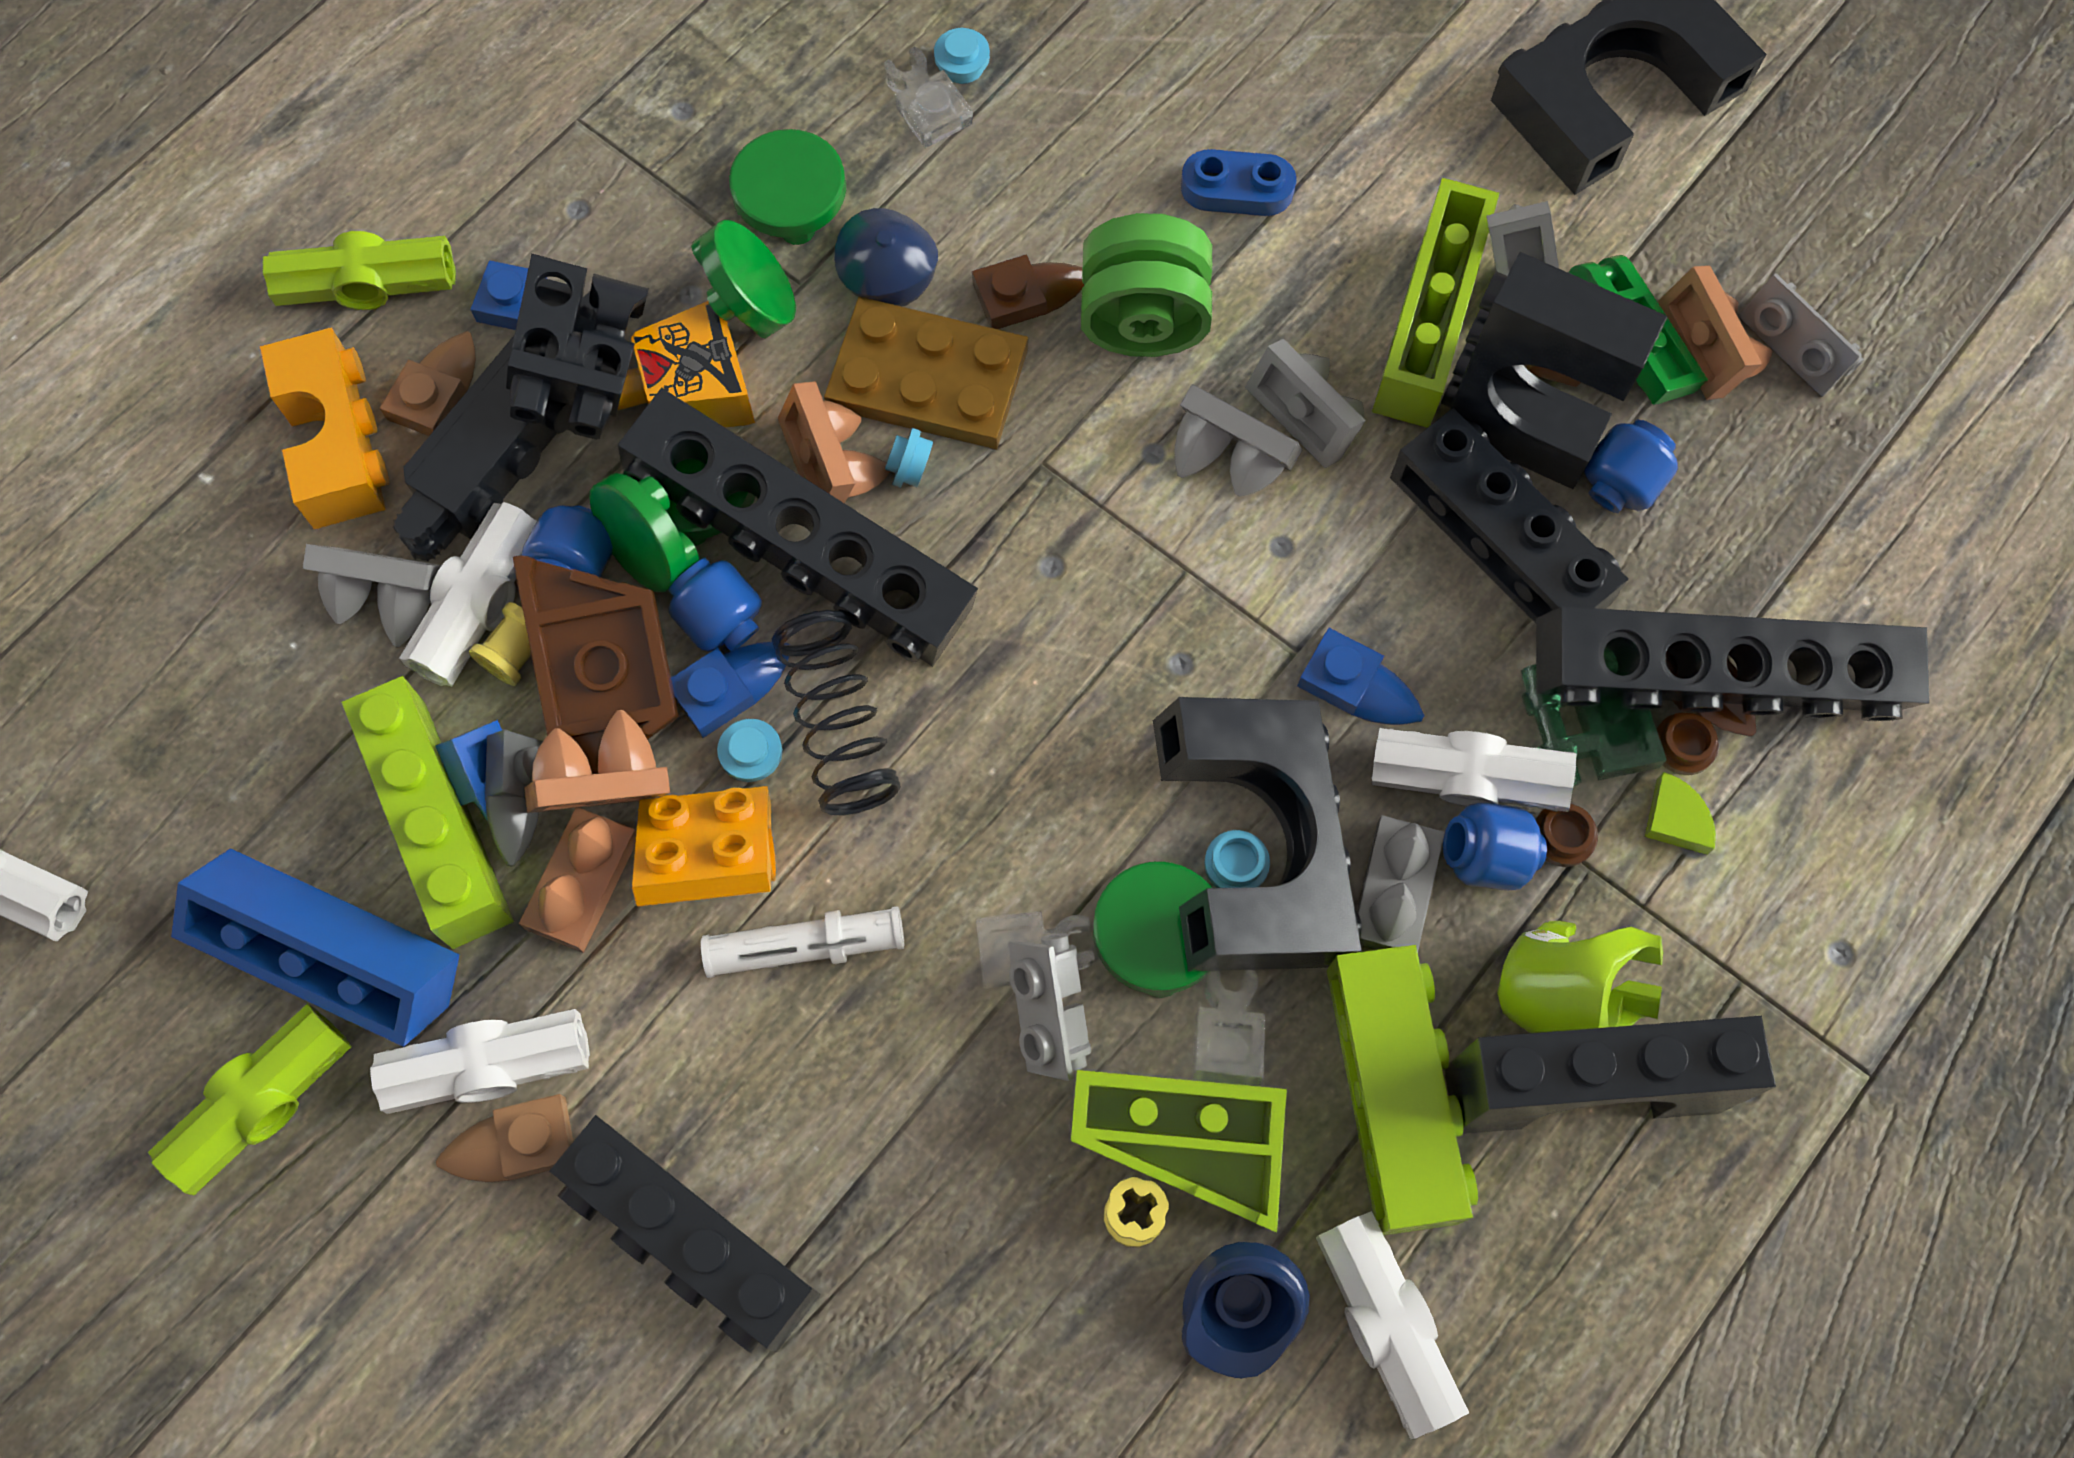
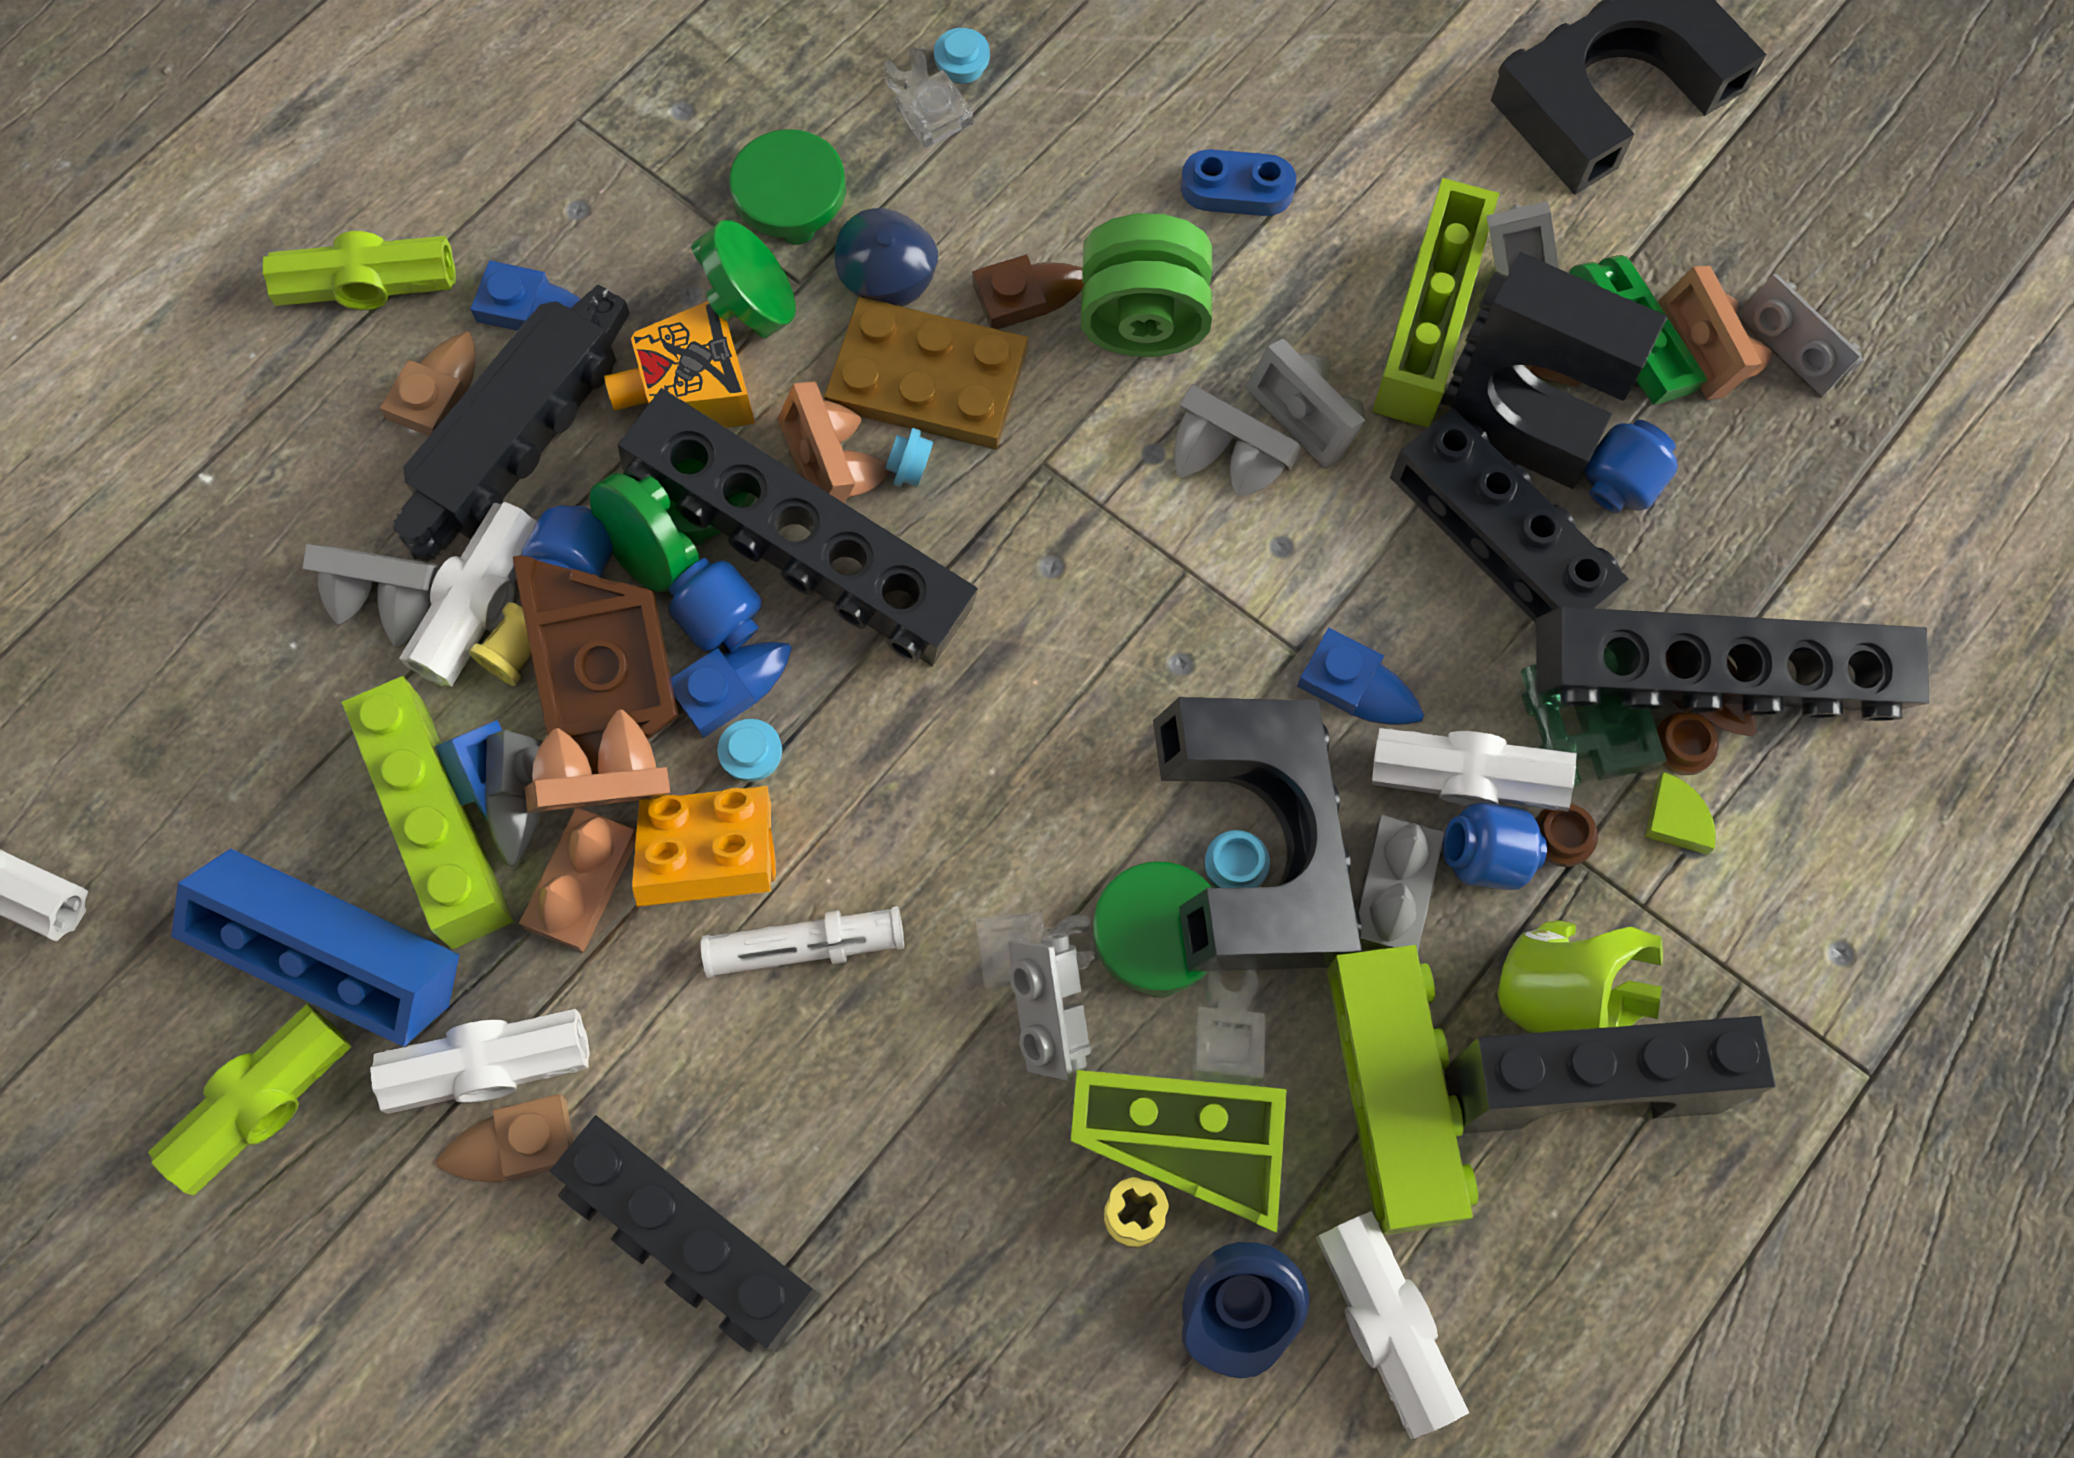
(337, 470): light orange arch -> none
(565, 364): black hips -> none
(814, 650): black piece -> none

